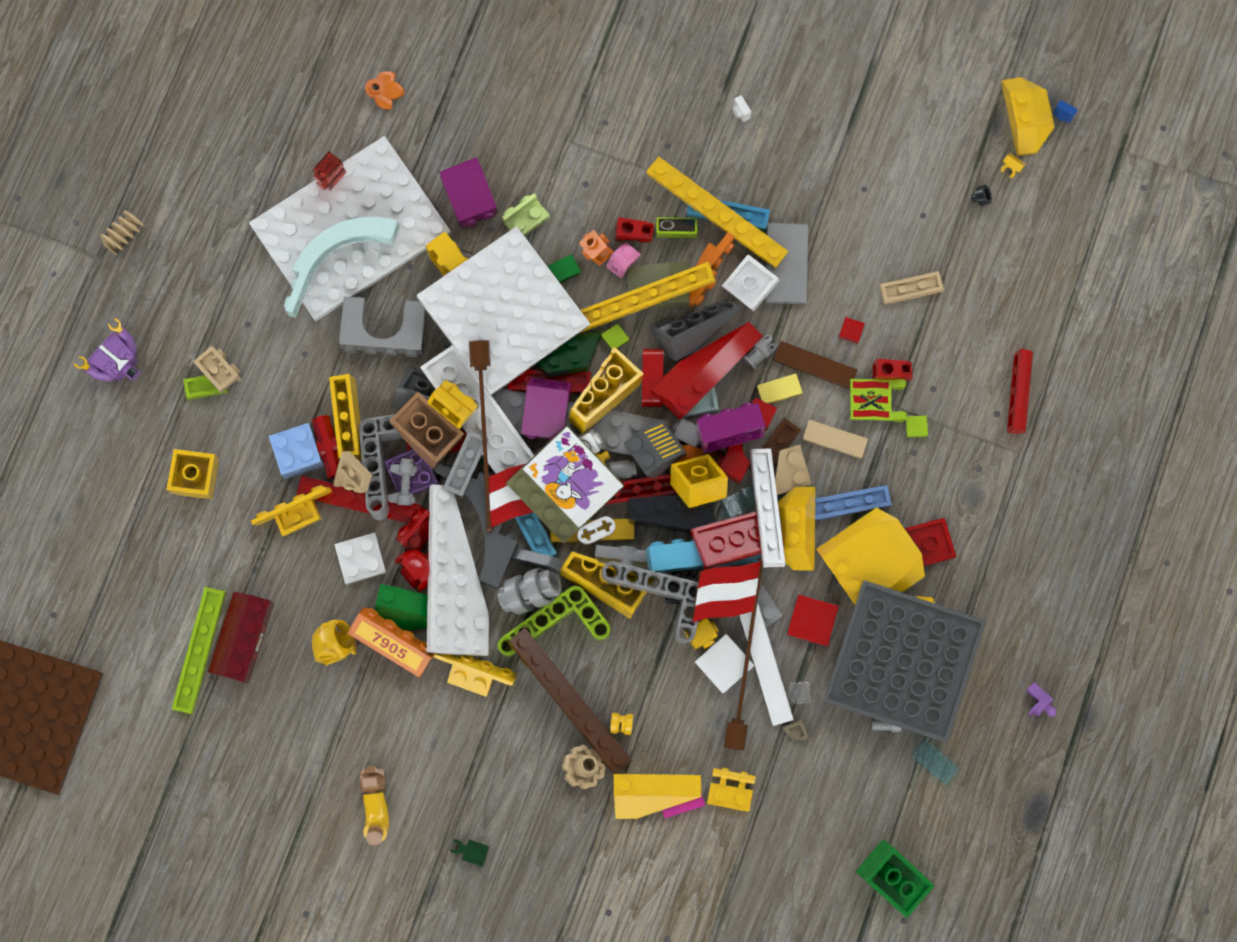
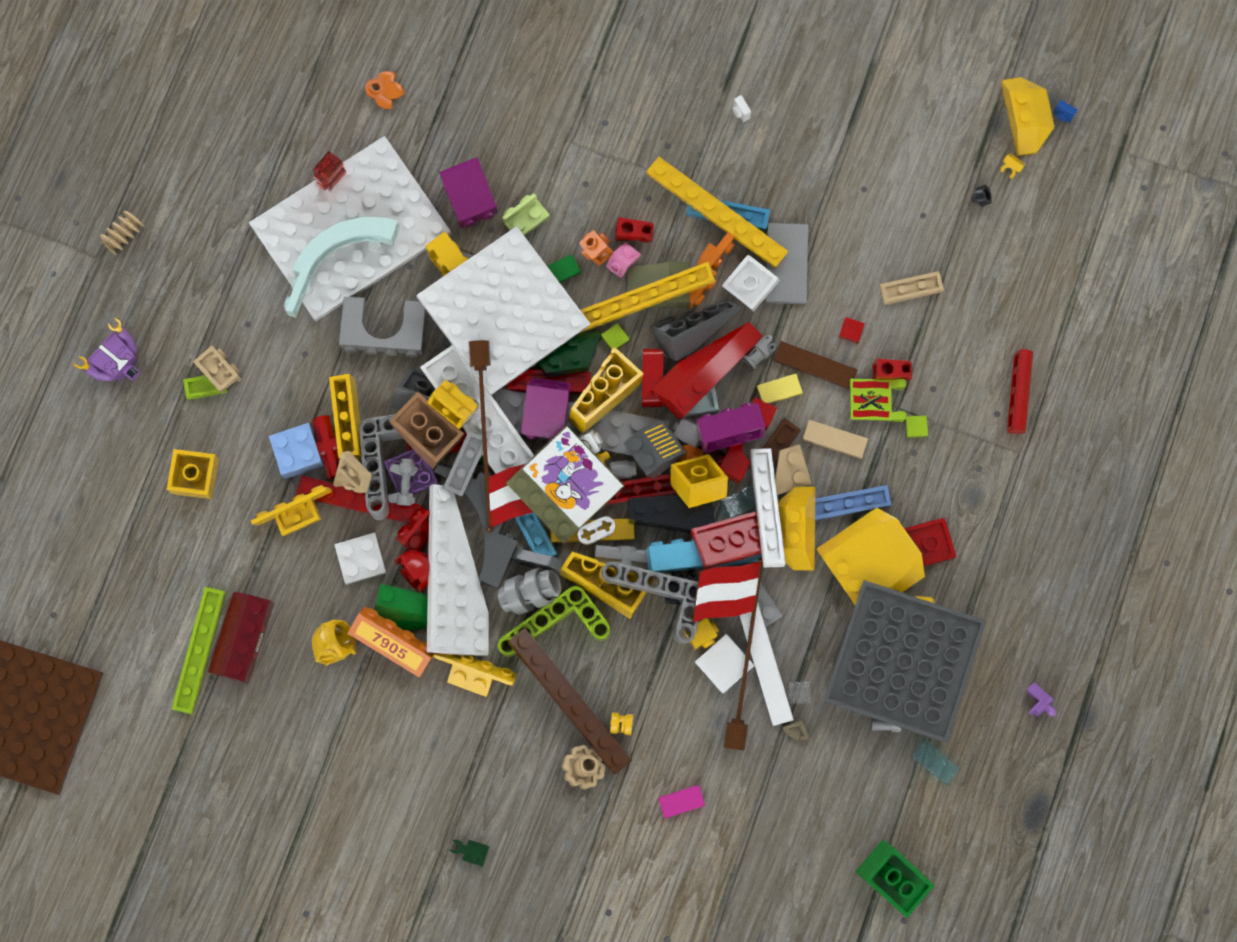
(375, 806): piece -> none
(649, 793): yellow wedge -> none
(676, 227): slope -> none
(730, 796): yellow plate -> none
(812, 620): red tile -> none

